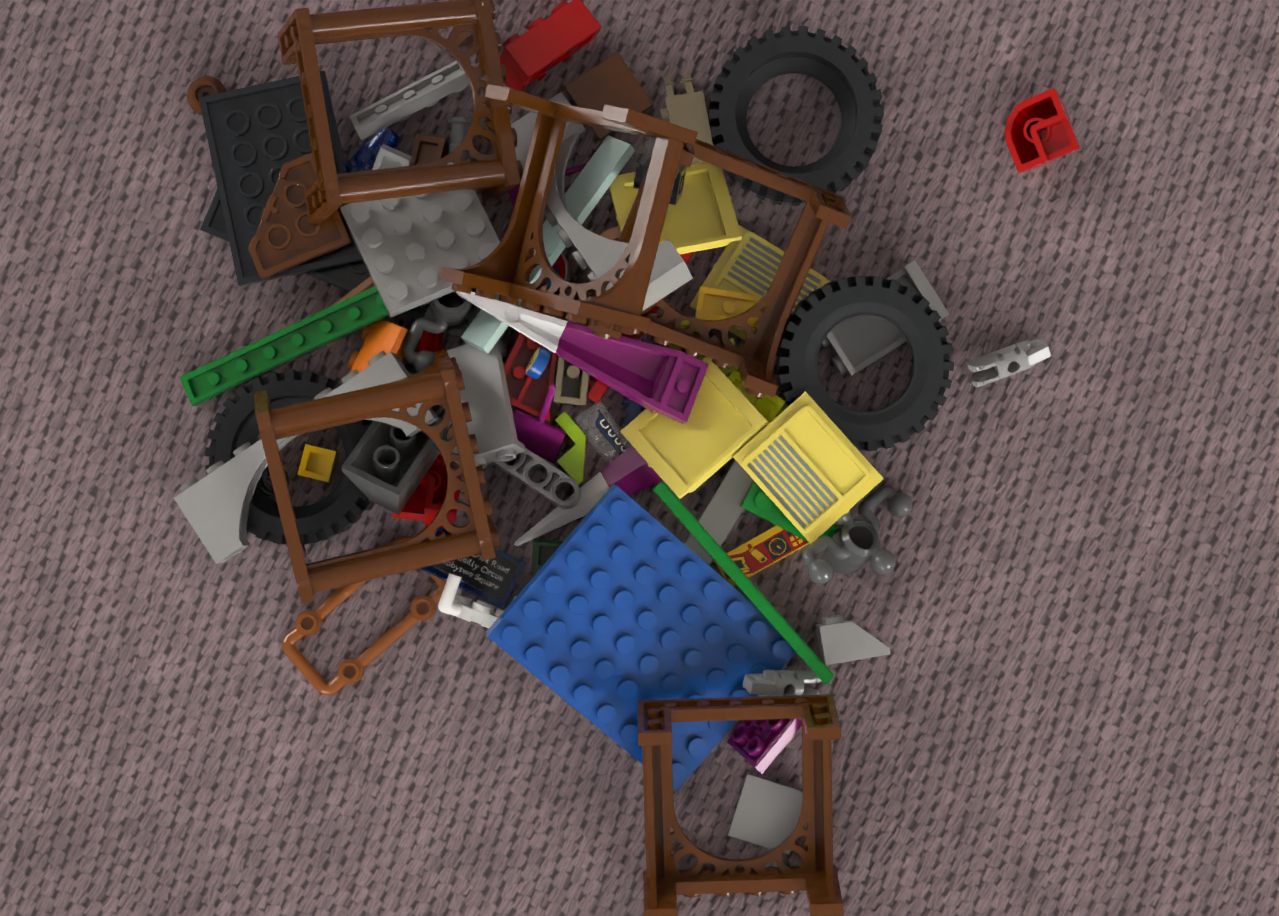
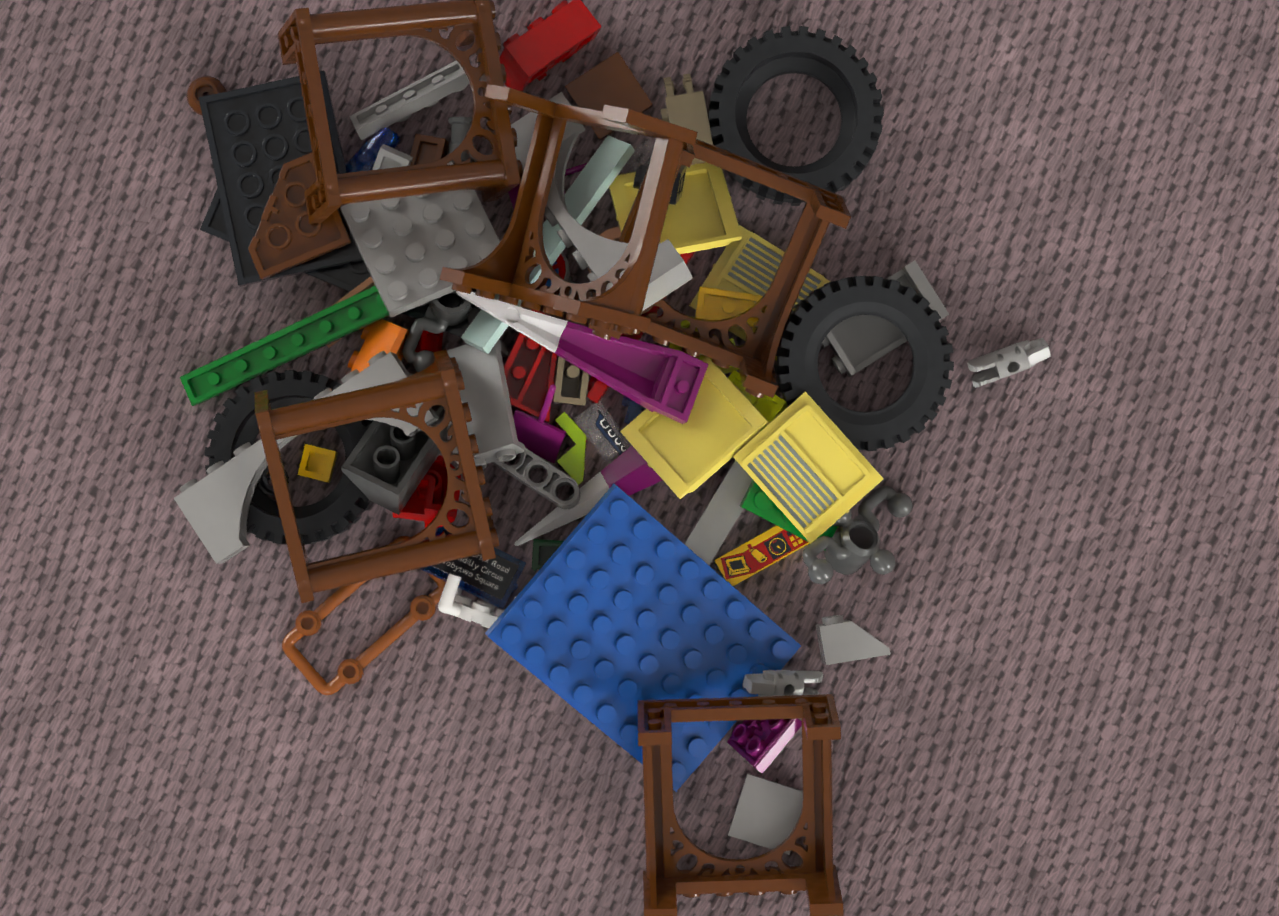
(538, 362): blue tile -> none
(743, 582): green tile -> none
(1039, 131): red brick -> none

